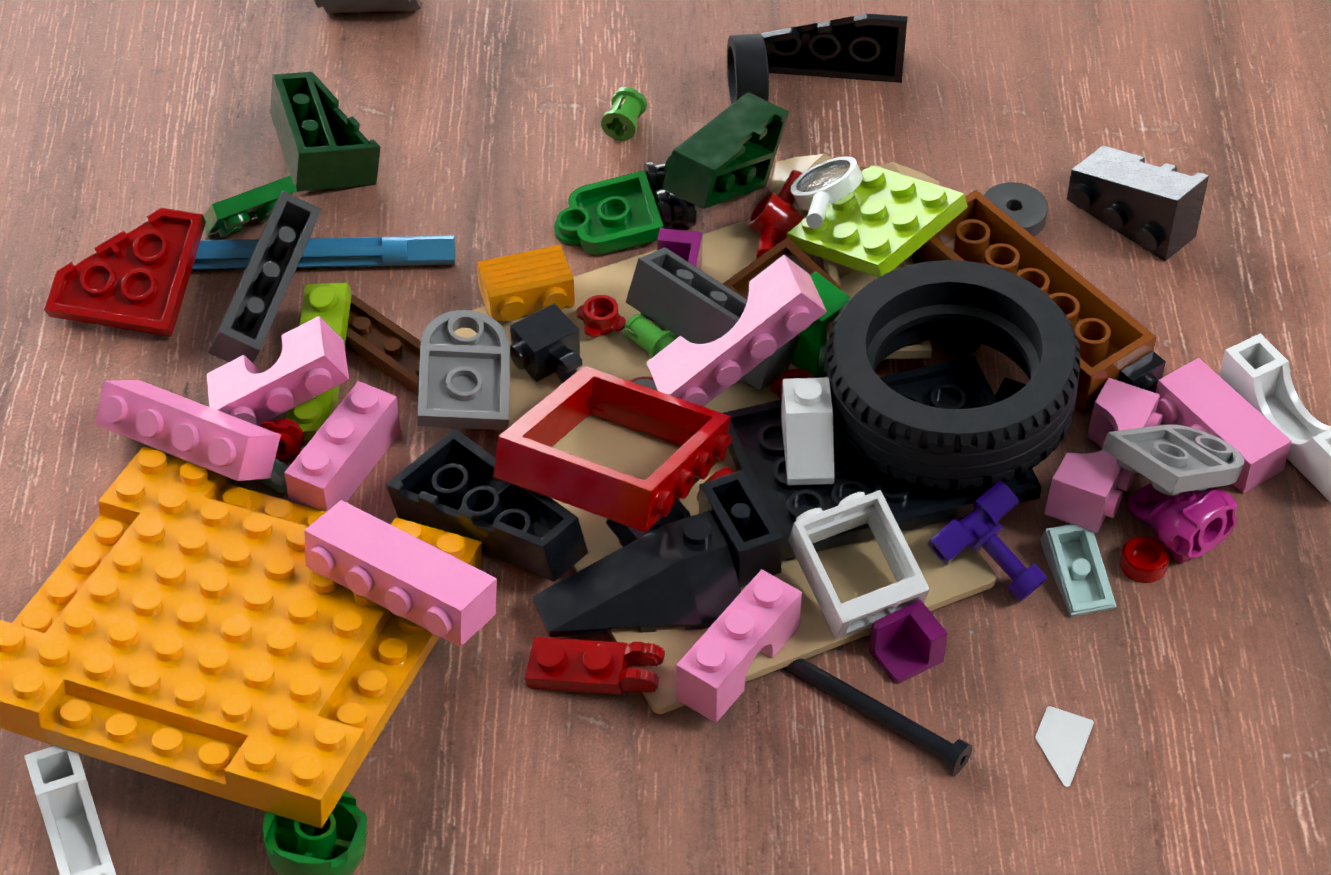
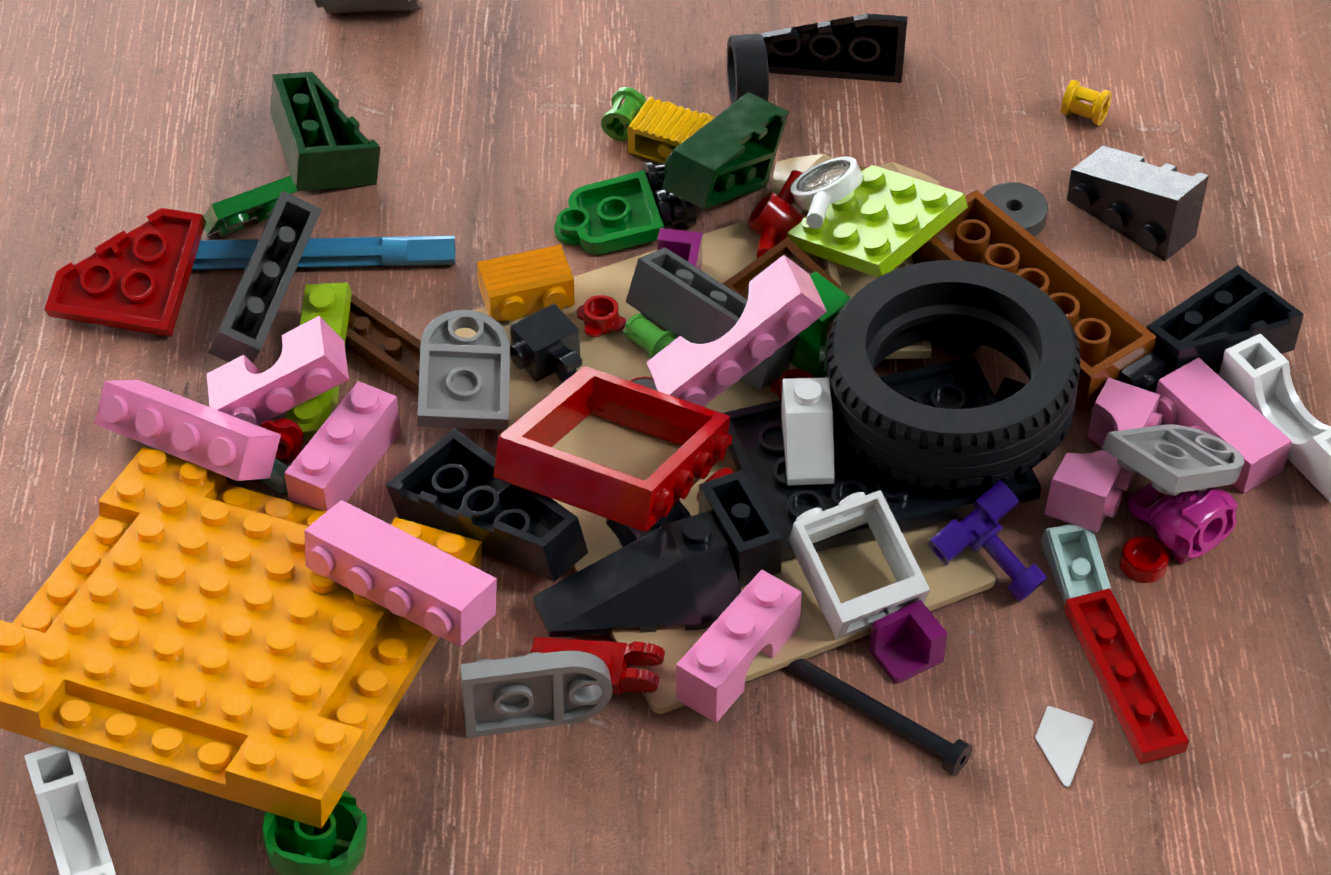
(533, 691): none -> light grey plate
(662, 128): none -> yellow brick
(1096, 111): none -> yellow bush
(1126, 676): none -> red plate
(1222, 317): none -> black wedge

